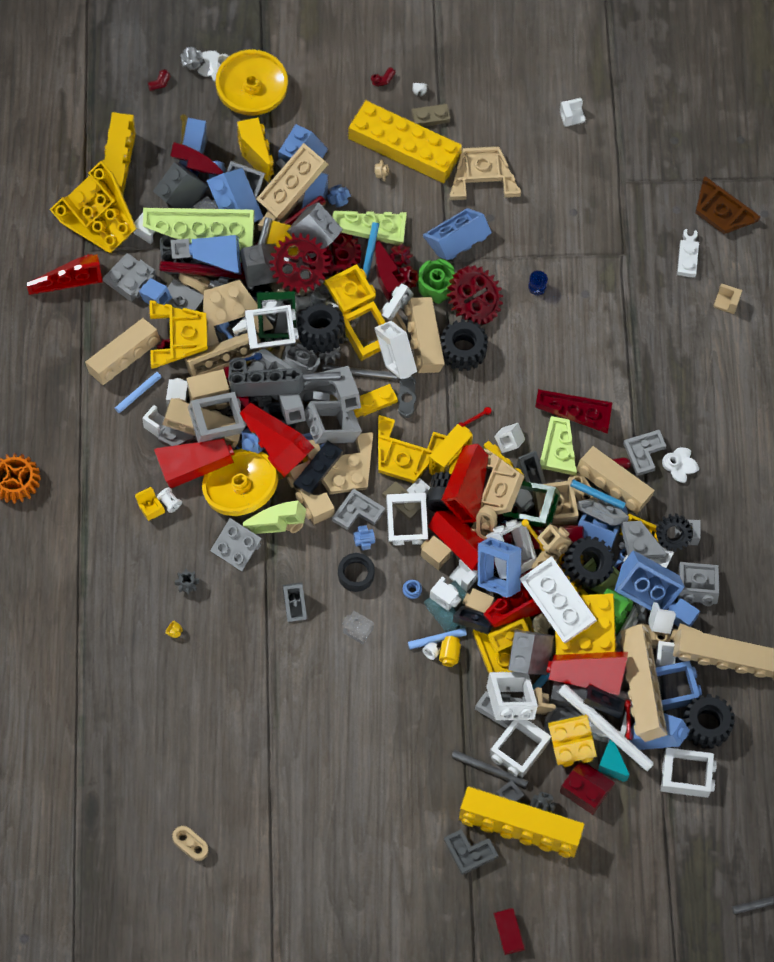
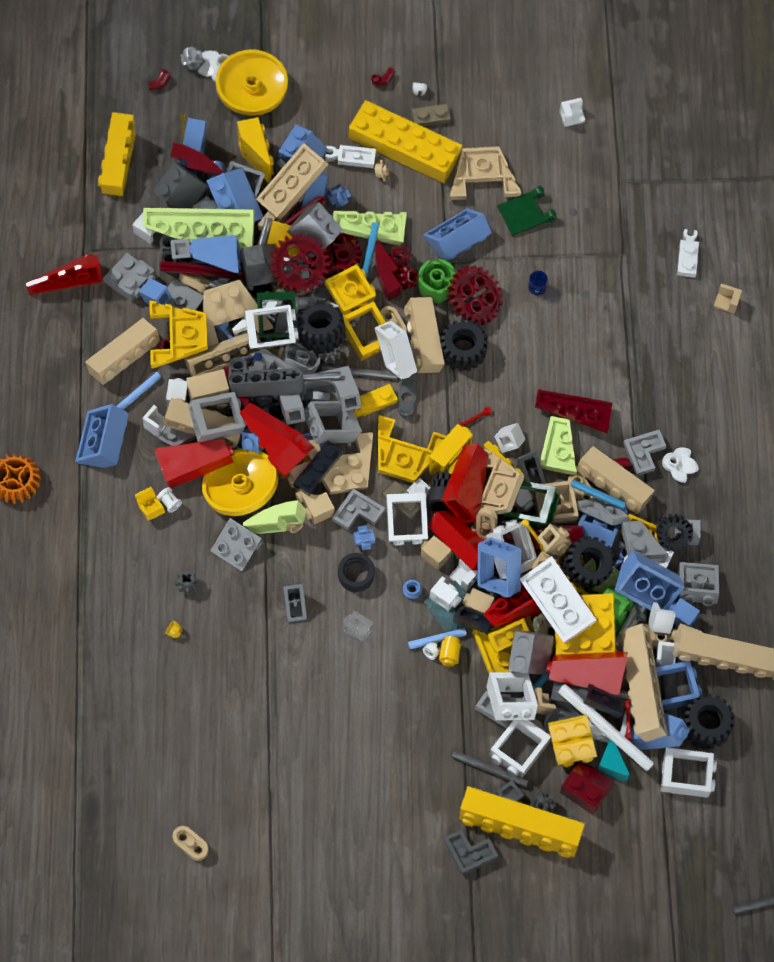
(97, 210): yellow wedge -> none
(102, 436): none -> medium blue slope
(352, 156): none -> white plate
(400, 298): white plate -> none
(508, 931): dark red slope -> none
(523, 213): none -> dark green flag
(723, 209): reddish brown wing -> none

